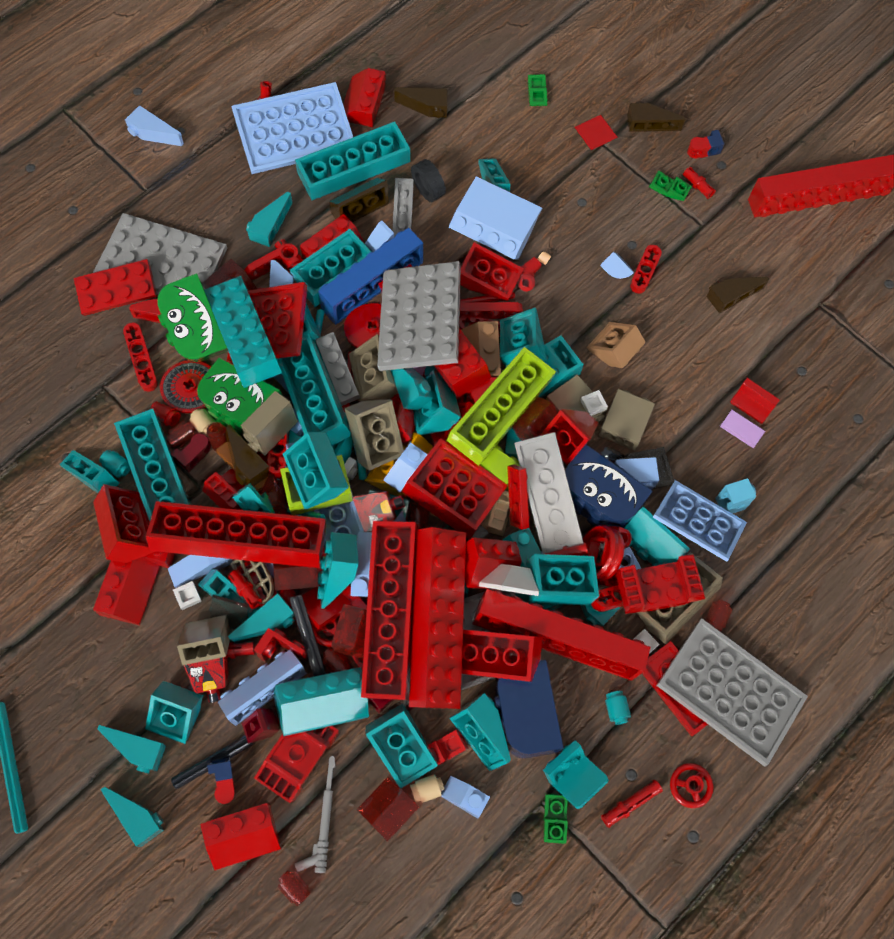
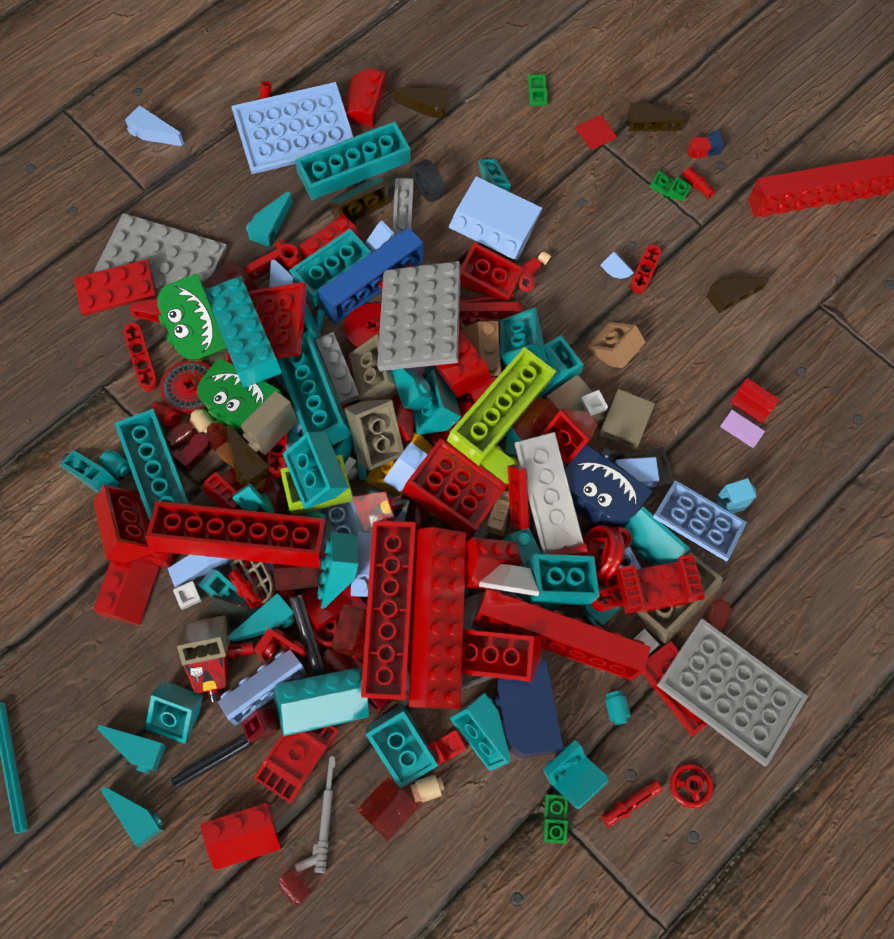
(224, 779): leg -> none
(465, 796): light blue slope -> none

